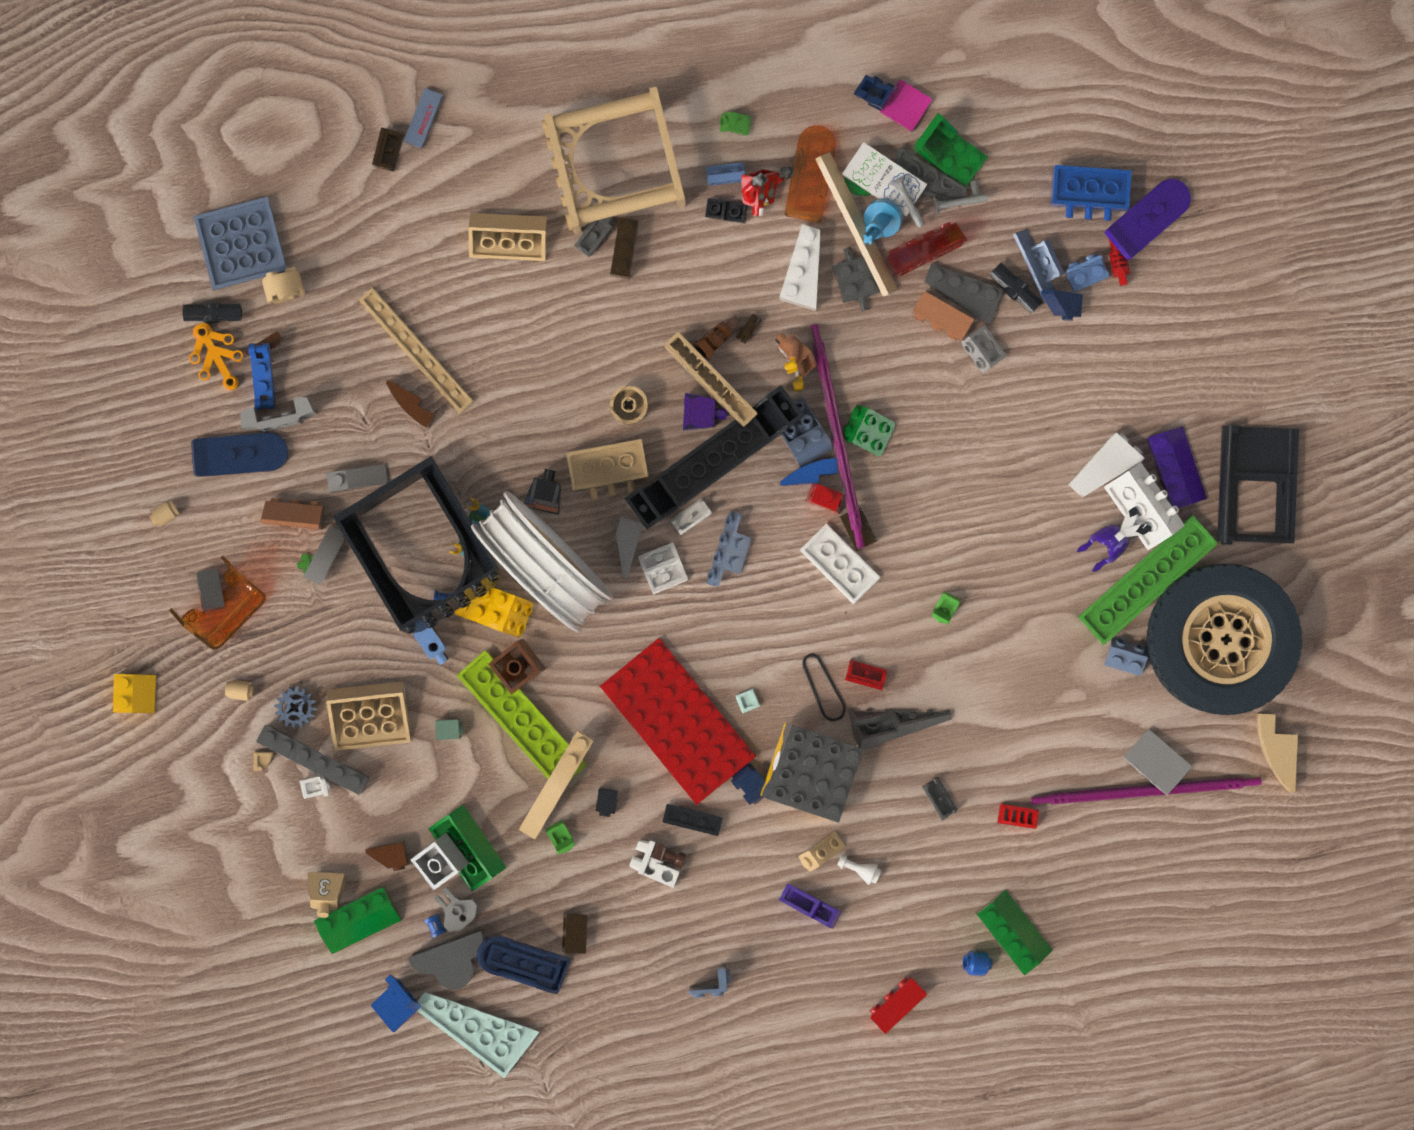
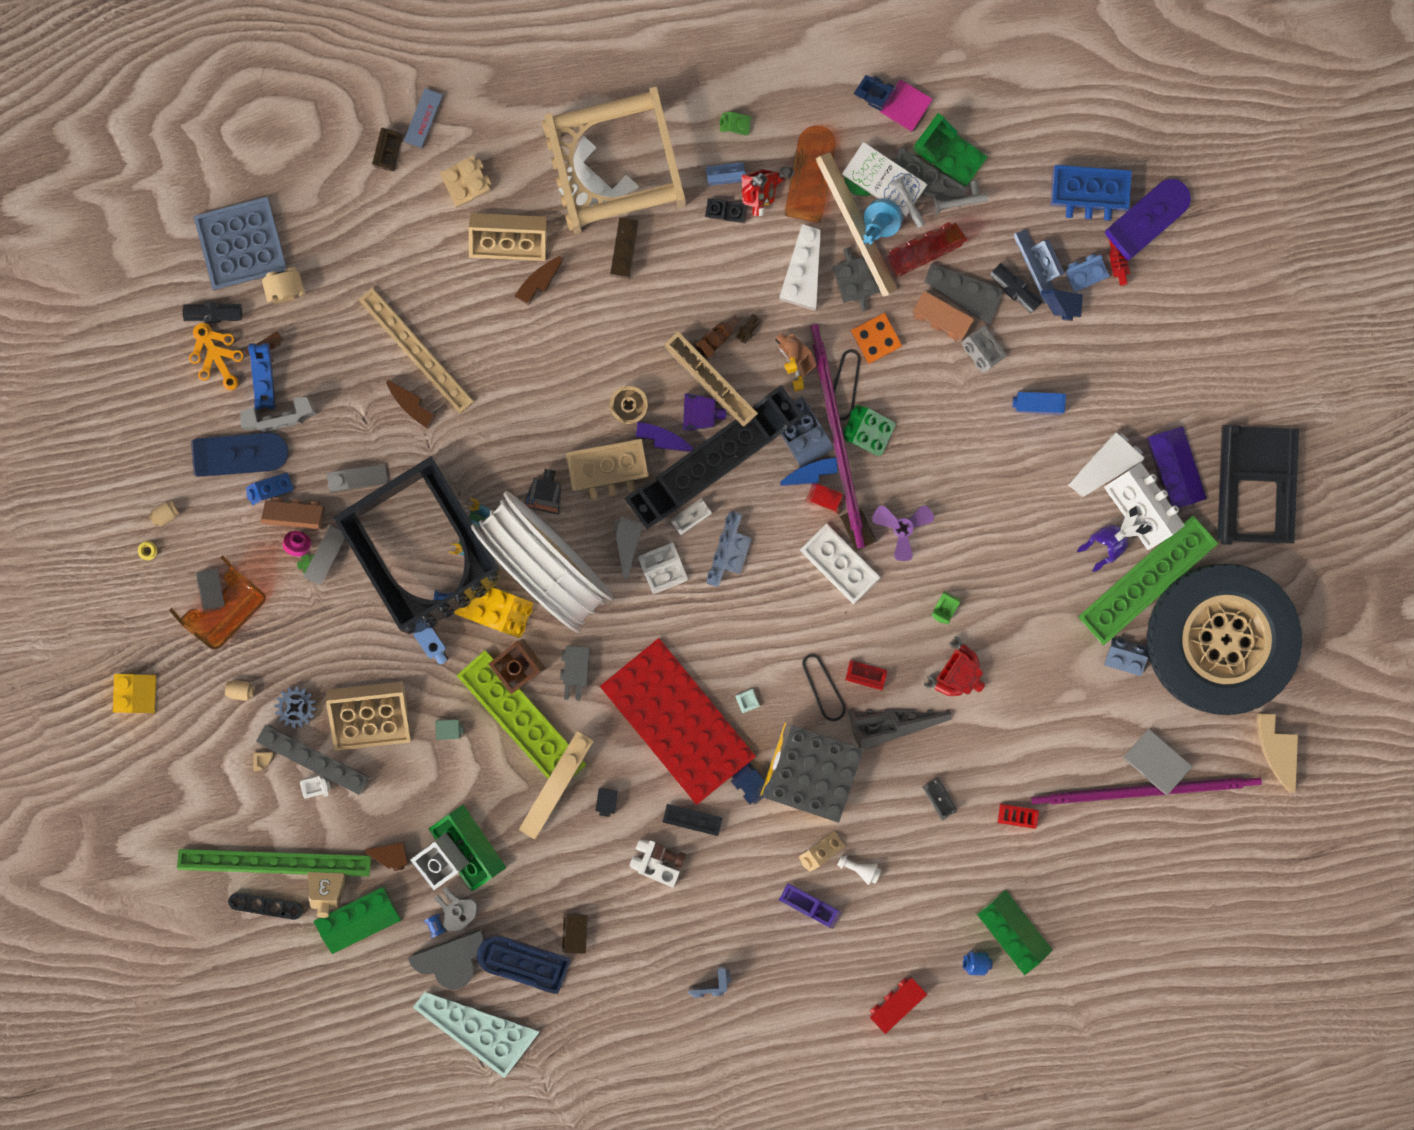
(141, 550): none -> light yellow plate
(265, 908): none -> black beam
(269, 488): none -> blue bracket
(272, 862): none -> bright green plate
(296, 543): none -> dark pink plate
(395, 1004): blue bracket -> none
(466, 181): none -> tan plate
(538, 280): none -> reddish brown slope
(560, 837): bright green bracket -> none
(575, 669): none -> dark grey hinge
(591, 180): none -> white wing
(594, 235): dark grey hinge -> none
(663, 438): none -> dark purple slope
(855, 383): none -> black piece
(876, 338): none -> orange tile
(885, 518): none -> medium lavender piece
(960, 673): none -> red torso
(1039, 403): none -> blue slope

